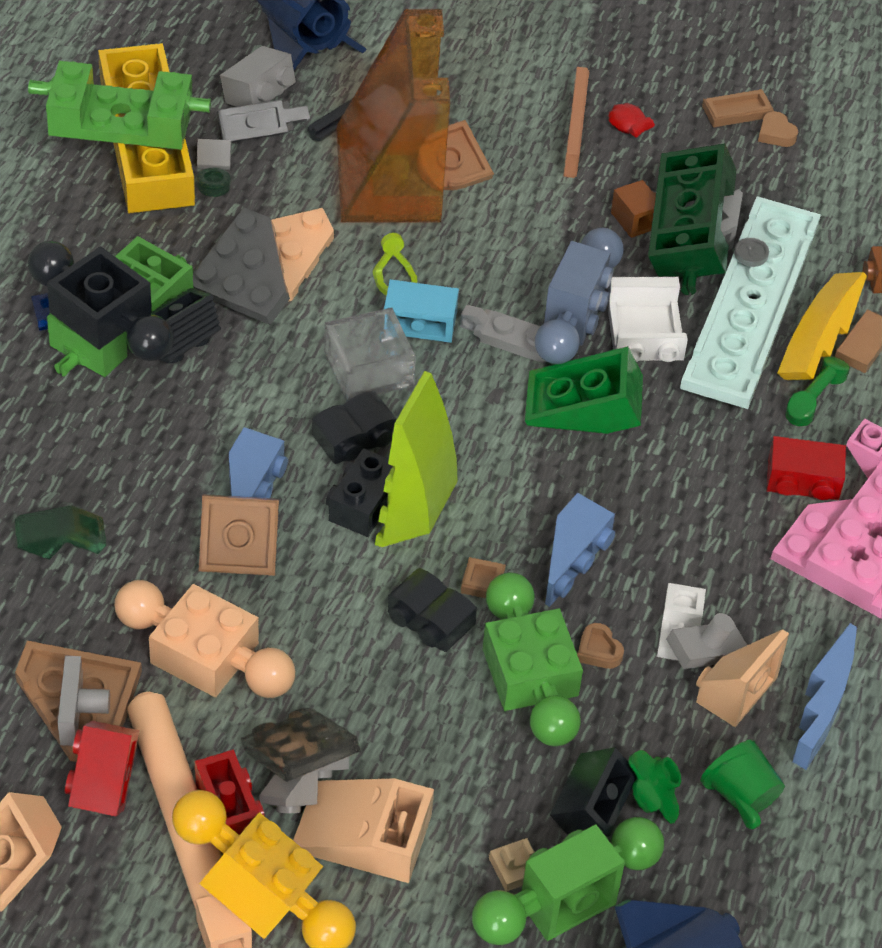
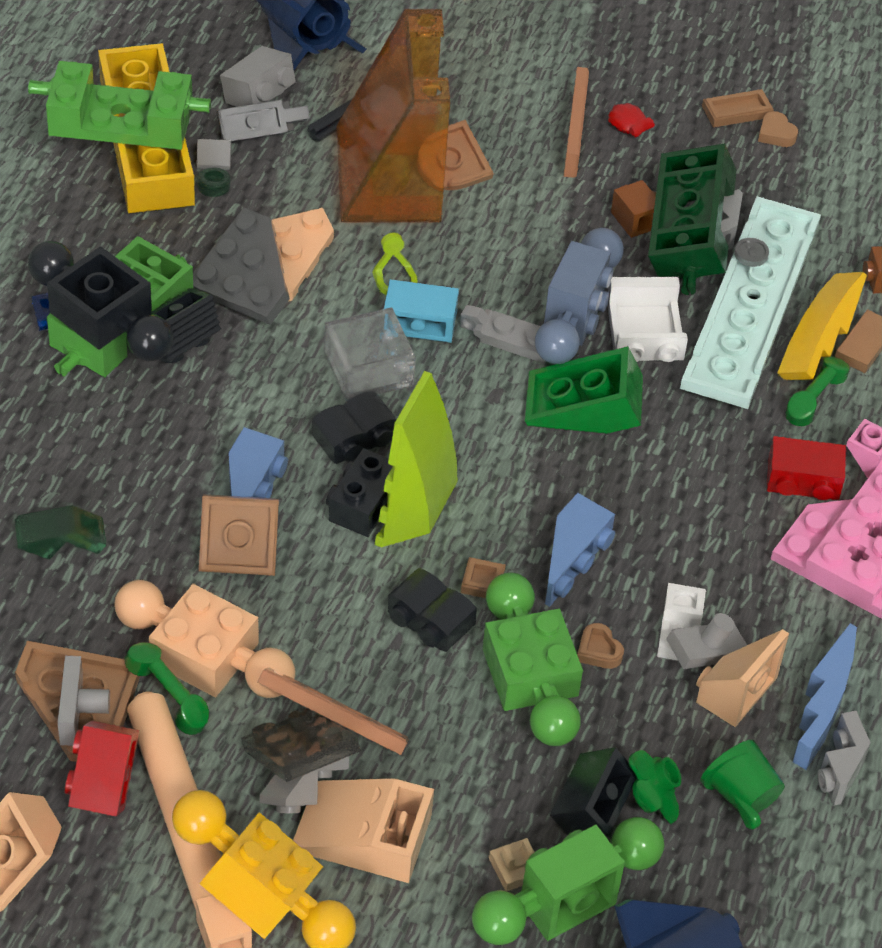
(193, 710): none -> green bar
(232, 785): red brick -> none
(334, 710): none -> nougat tile
(843, 764): none -> light grey slope

